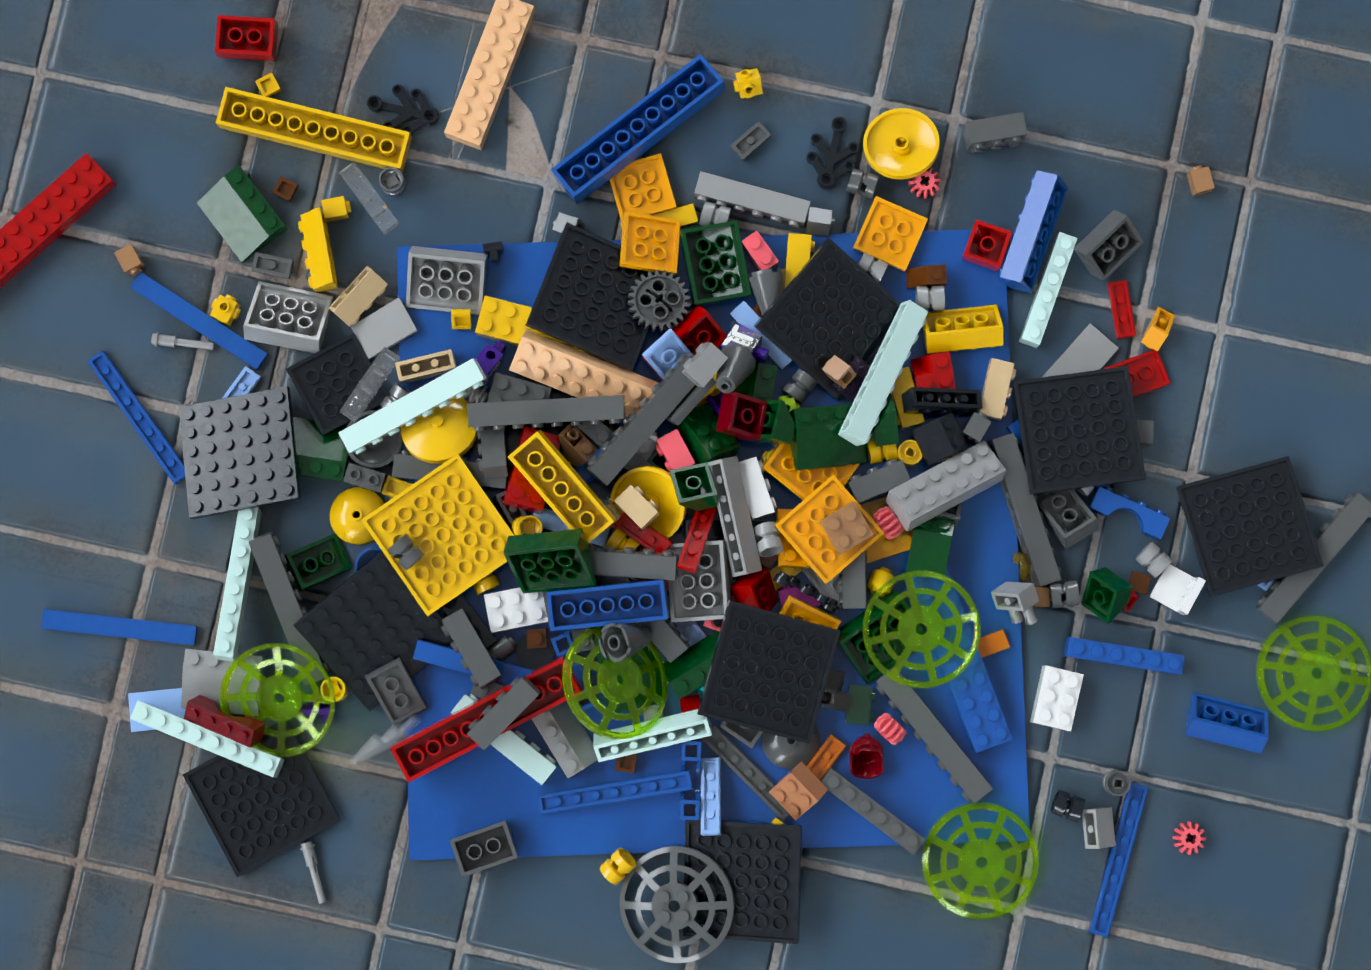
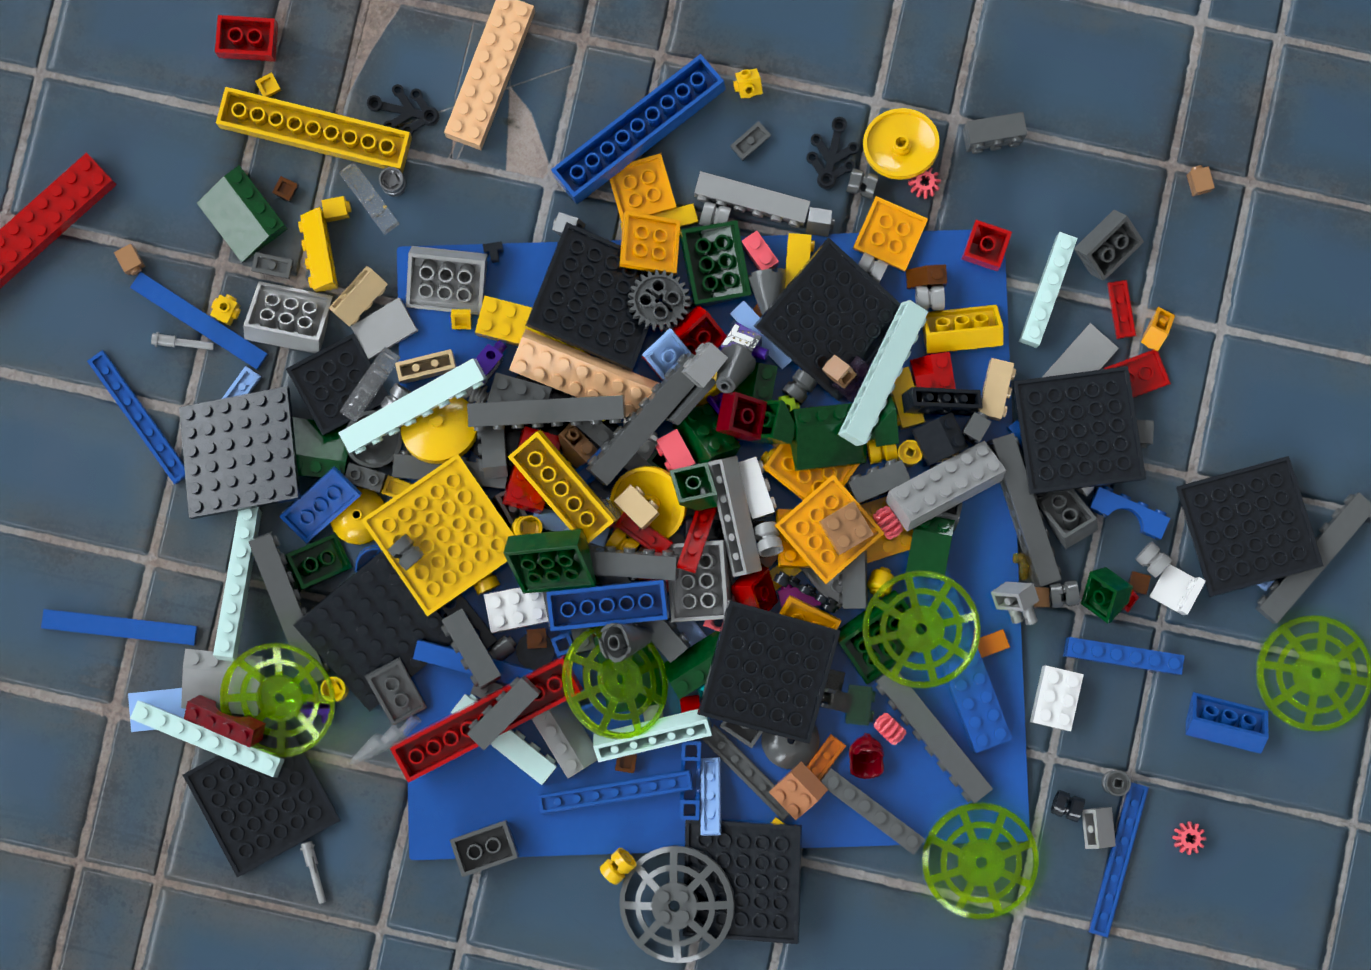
(320, 504): none -> blue plate
(1033, 231): brick -> none

